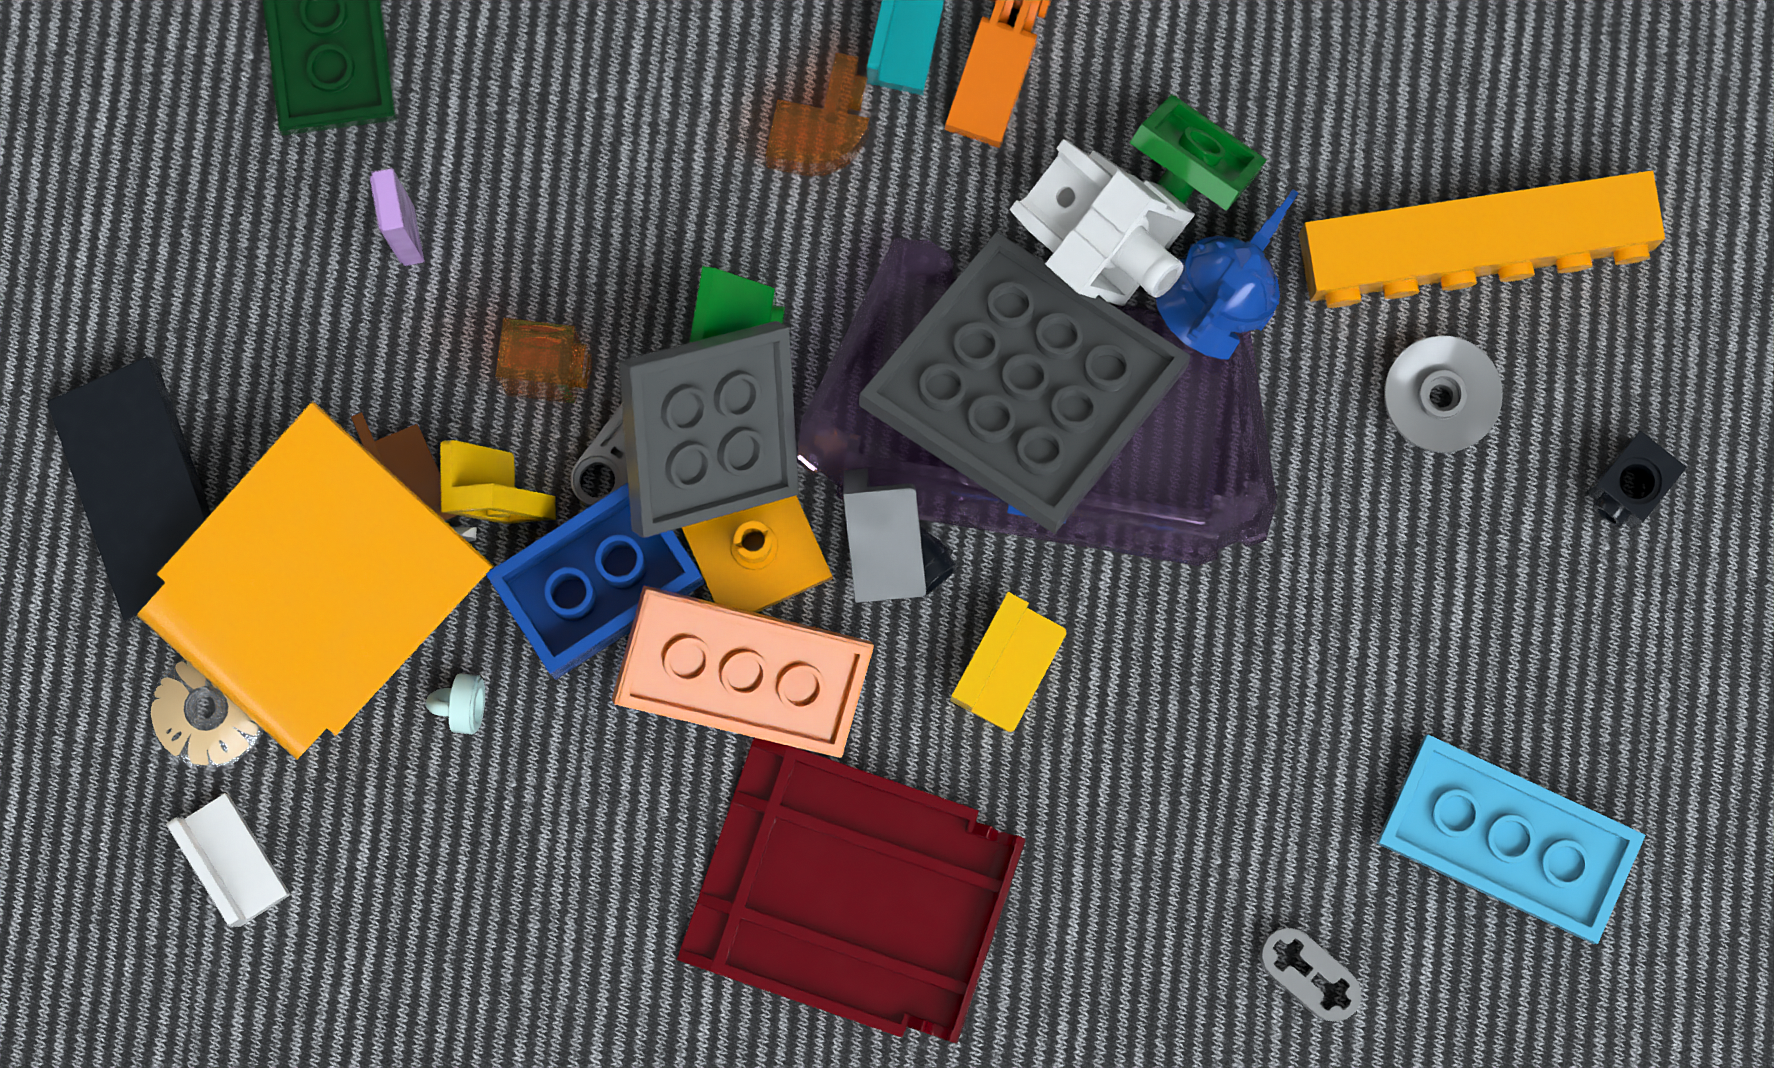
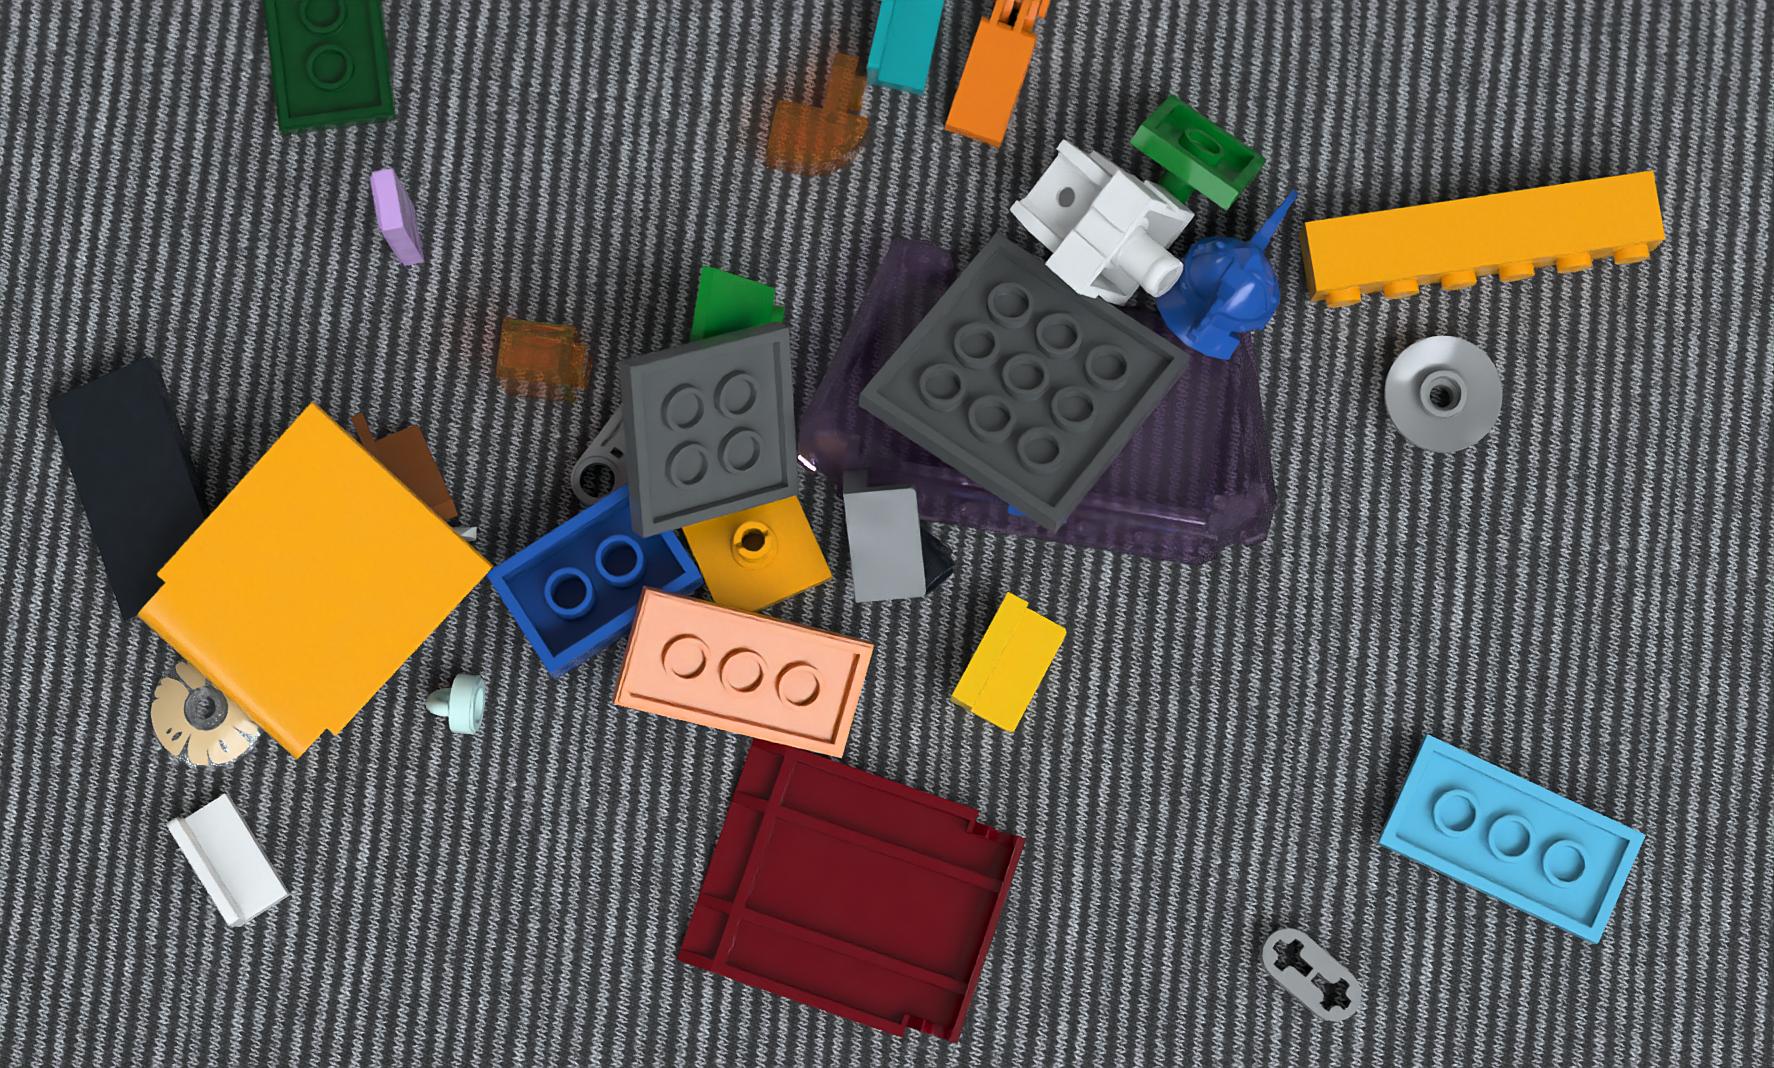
(482, 486): yellow panel -> none
(1655, 467): black brick -> none

